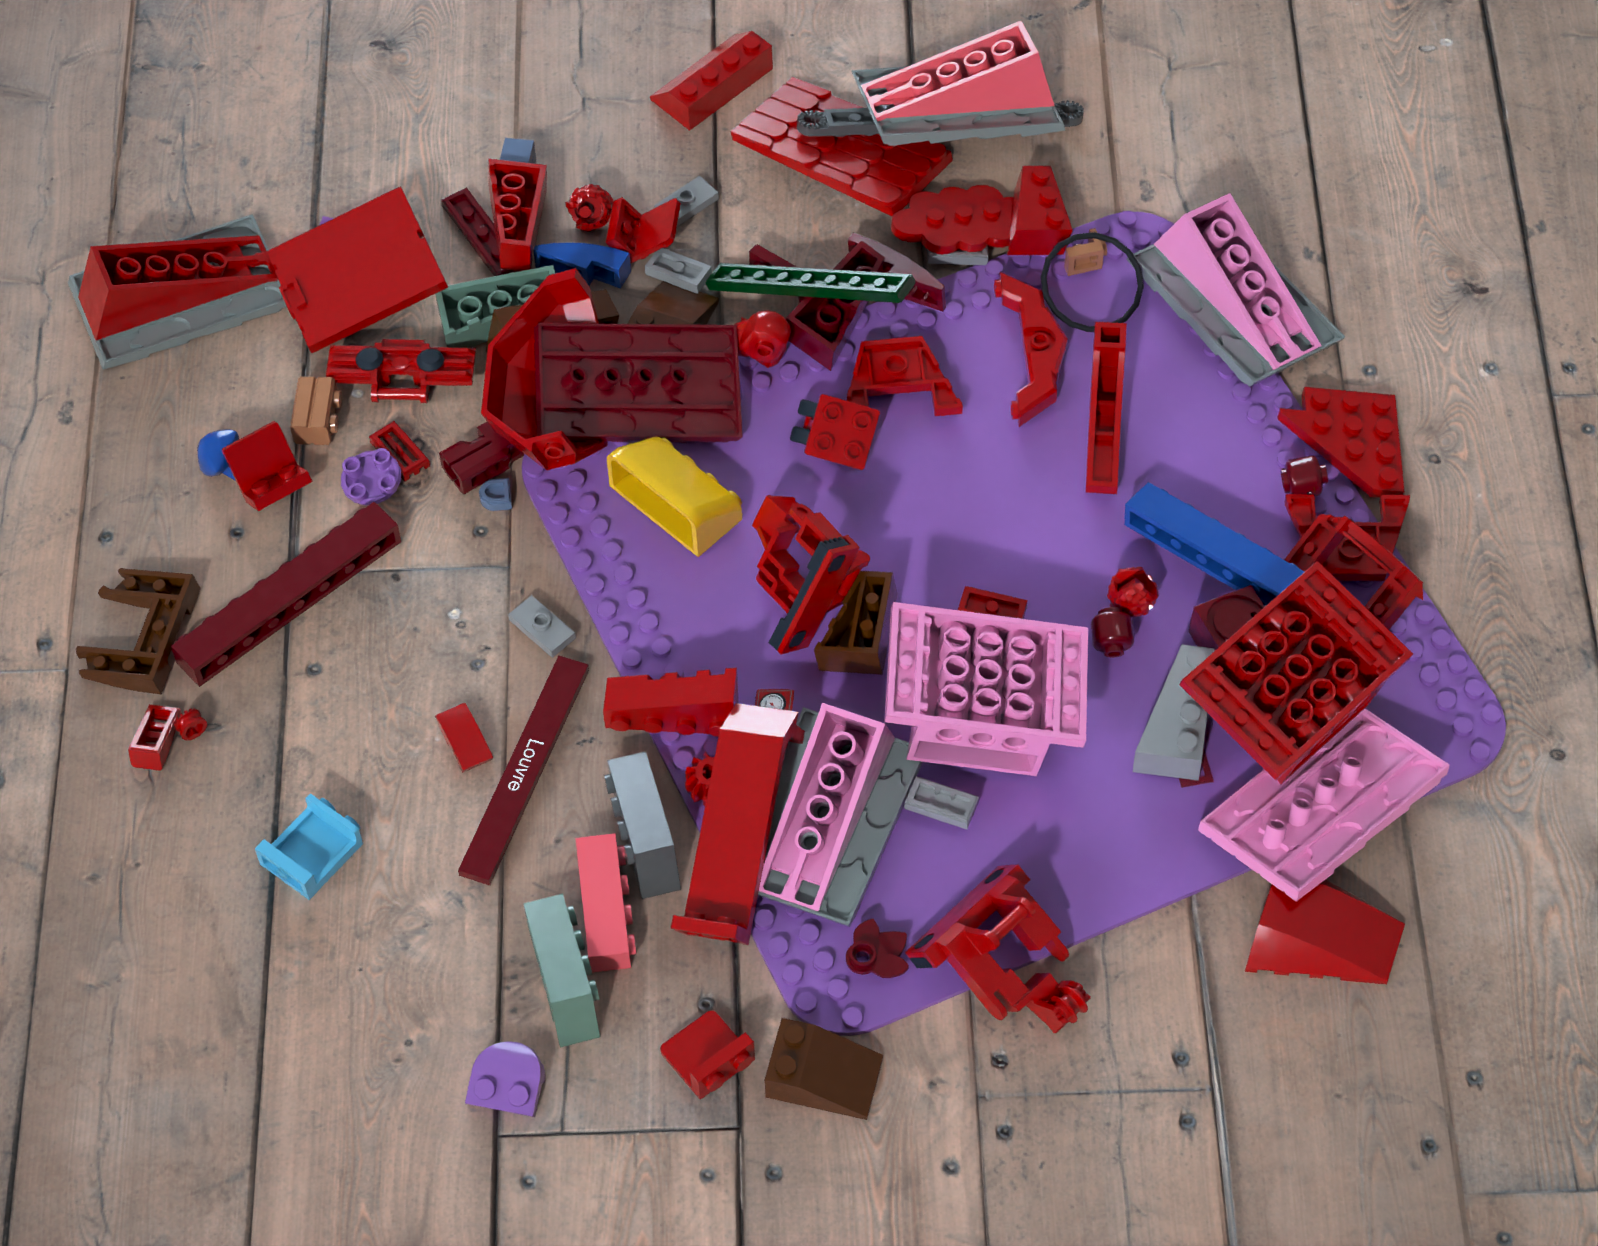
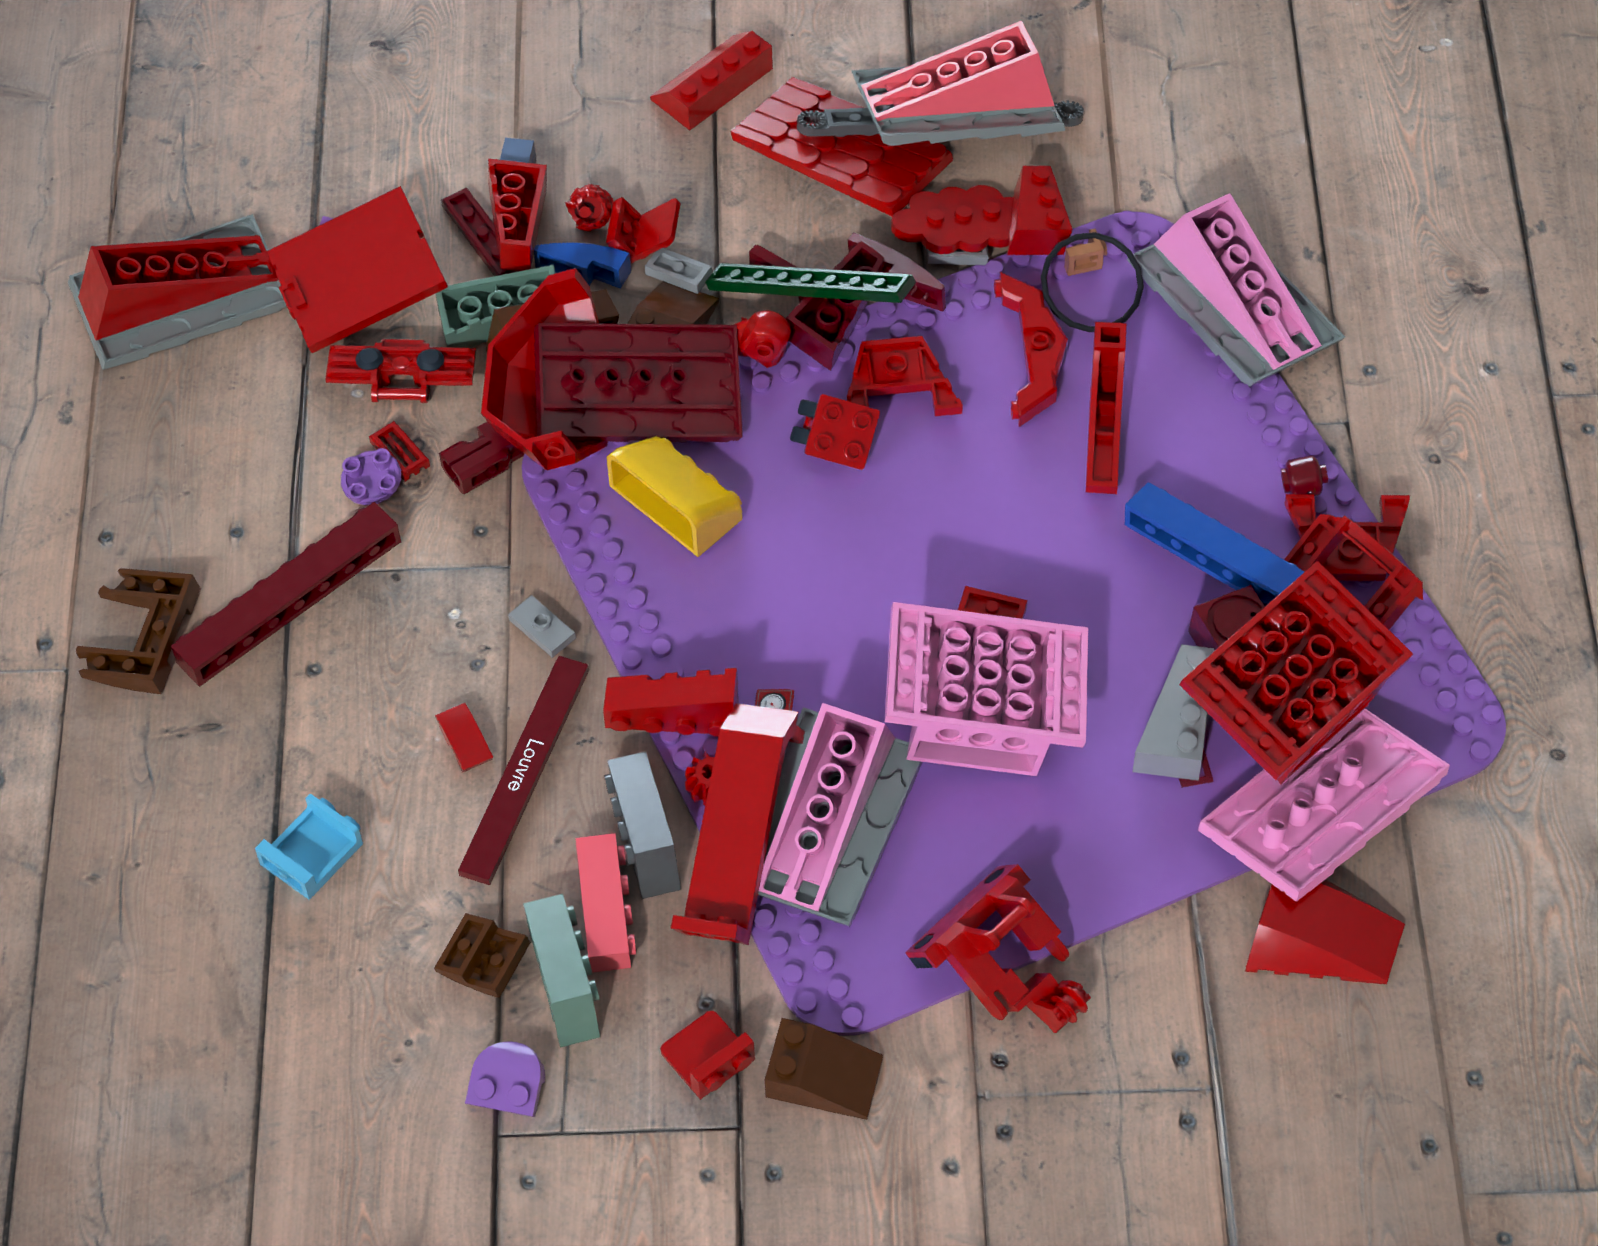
(150, 755): red slope -> none
(190, 724): red bush -> none
(210, 452): blue piece -> none
(265, 466): red bracket -> none
(315, 410): nougat brick -> none
(482, 955): none -> reddish brown slope
(496, 494): sand blue tile -> none
(693, 198): light grey plate -> none
(832, 568): red container -> none
(861, 630): reddish brown wedge -> none
(880, 948): dark red plate -> none
(941, 802): light grey plate -> none
(1112, 631): dark red head -> none
(1133, 591): red piece -> none
(1353, 434): red wing -> none

